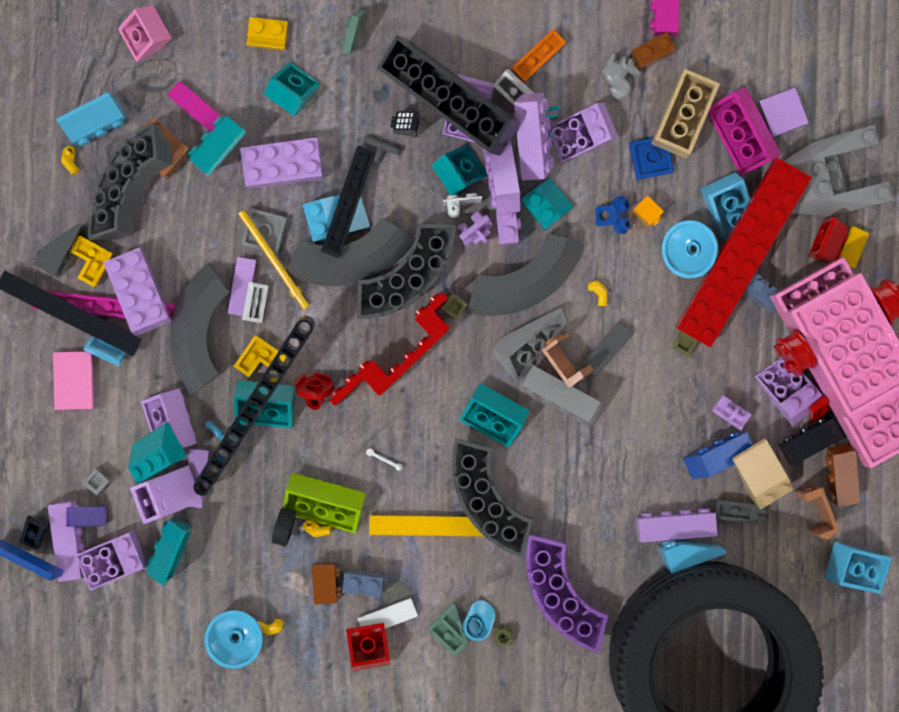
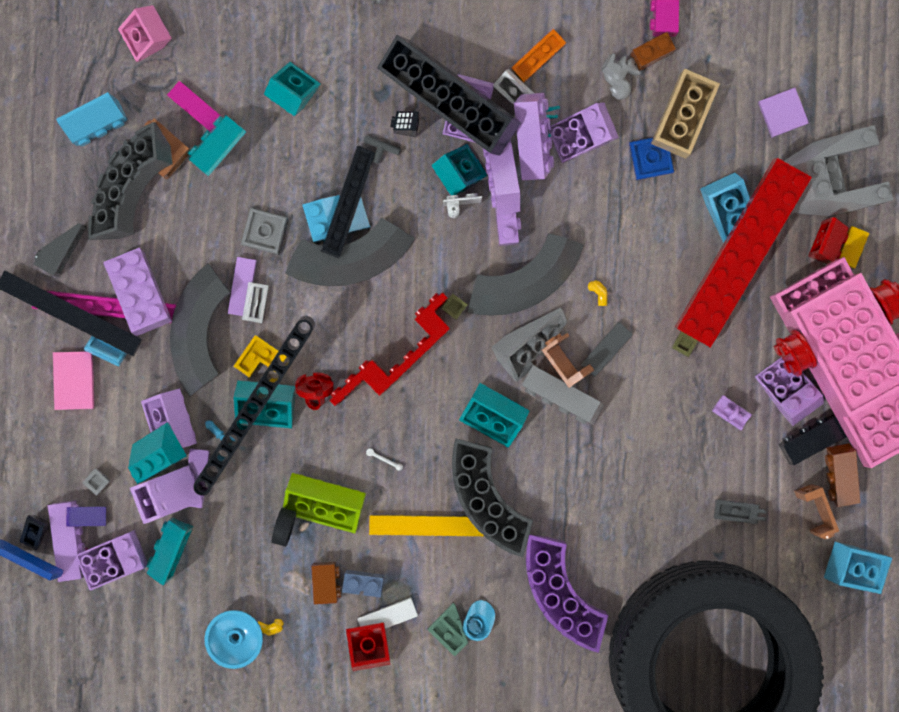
(67, 160): yellow arm -> none
(94, 257): yellow plate -> none
(267, 33): yellow plate -> none
(282, 163): lavender brick -> none
(295, 291): yellow bar -> none
(316, 530): yellow arm -> none
(353, 25): sand green wing -> none
(411, 277): dark grey brick -> none
(477, 231): lavender hips -> none
(503, 641): olive plate -> none
(546, 204): teal slope -> none
(618, 215): blue bracket -> none
(648, 211): light orange brick -> none
(676, 526): lavender brick -> none
(678, 249): medium azure dish -> none
(684, 554): medium azure slope -> none
(718, 456): blue wedge -> none
(743, 131): dark pink slope -> none
(760, 293): sand blue piece -> none
(762, 474): tan slope -> none
(819, 409): red tile -> none

